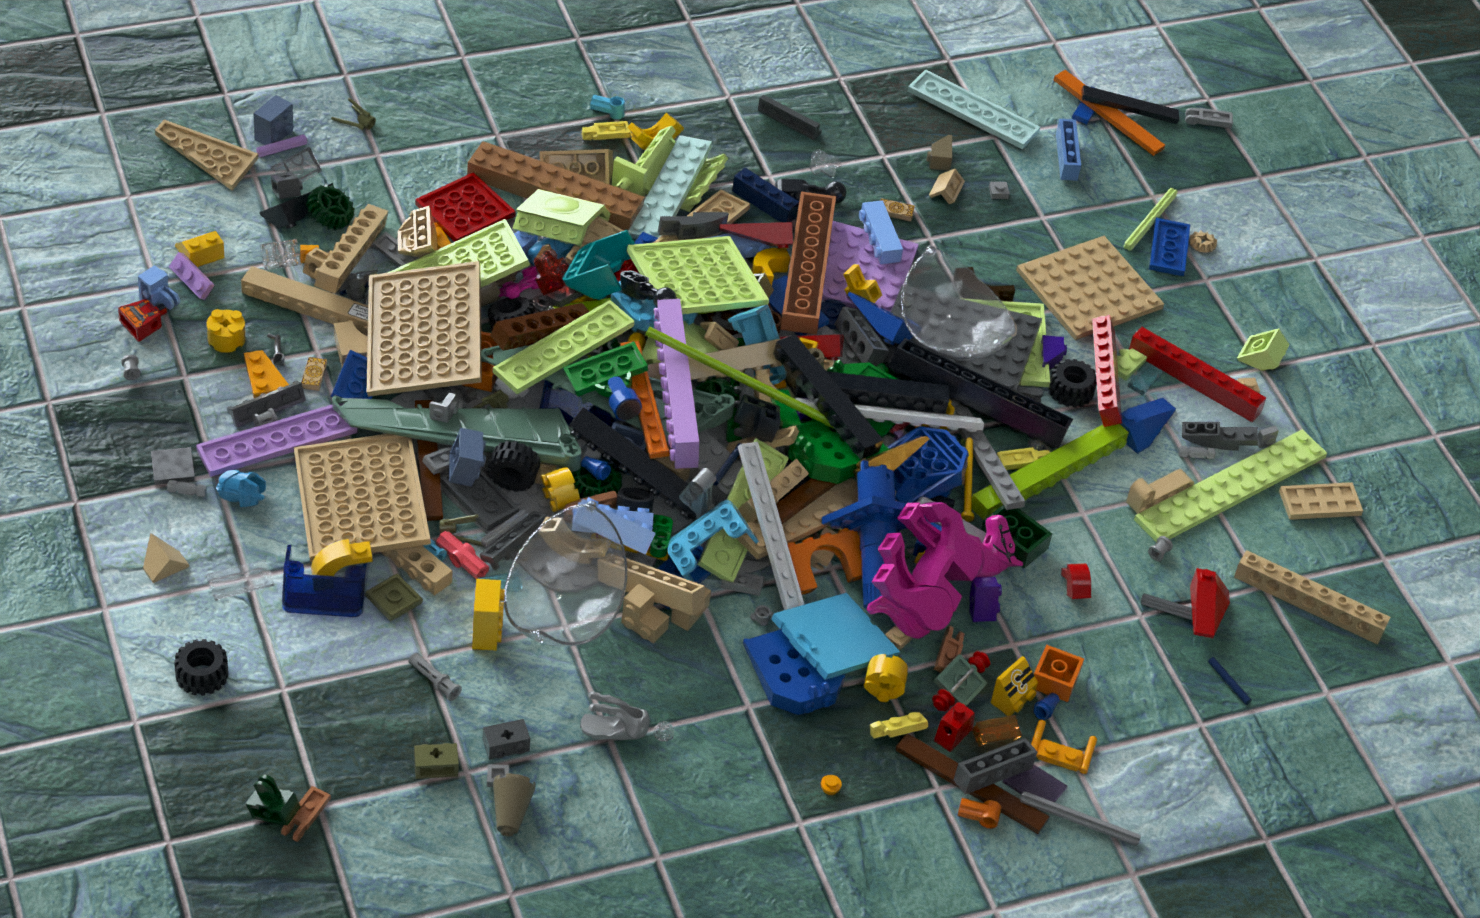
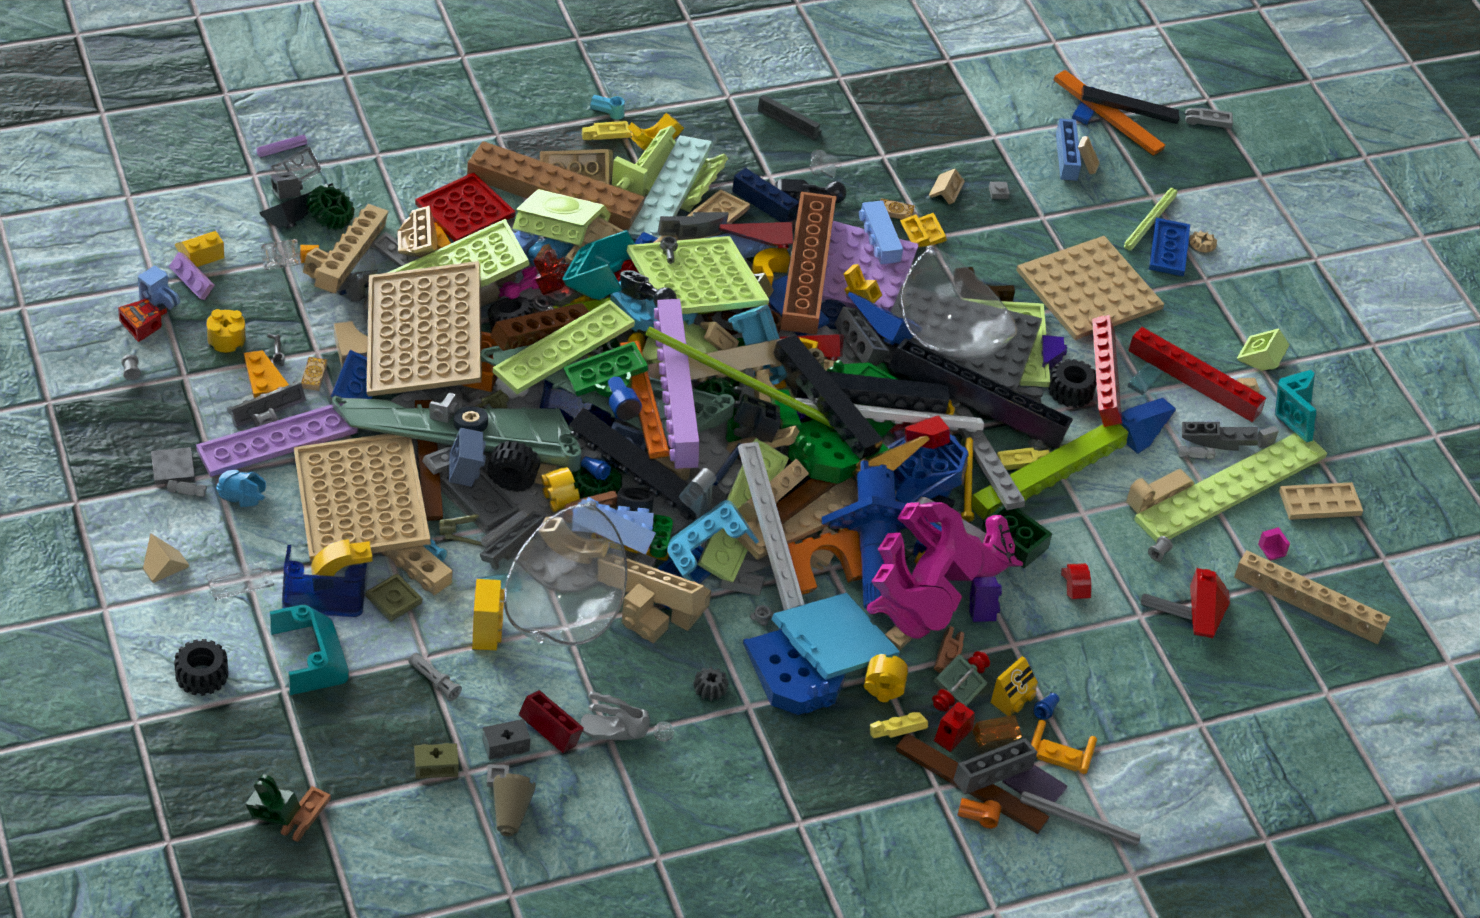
(216, 157): tan wing -> none
(273, 120): sand blue brick -> none
(304, 298): tan brick -> none
(324, 667): none -> teal windscreen
(365, 119): olive plant -> none
(462, 555): coral piece -> none
(471, 418): none -> black bush
(551, 721): none -> dark red brick
(669, 245): none -> dark grey plate
(710, 683): none -> dark grey gear
(831, 784): light orange plate -> none
(923, 230): none -> yellow slope
(934, 428): none -> red slope
(940, 154): dark tan slope -> none
(973, 109): light aqua plate -> none
(1058, 672): orange brick -> none
(1088, 155): none -> tan tile
(1129, 362): yellowish green plate -> none
(1229, 680): dark blue bar -> none
(1274, 544): none -> dark pink panel
(1294, 403): none -> teal bracket

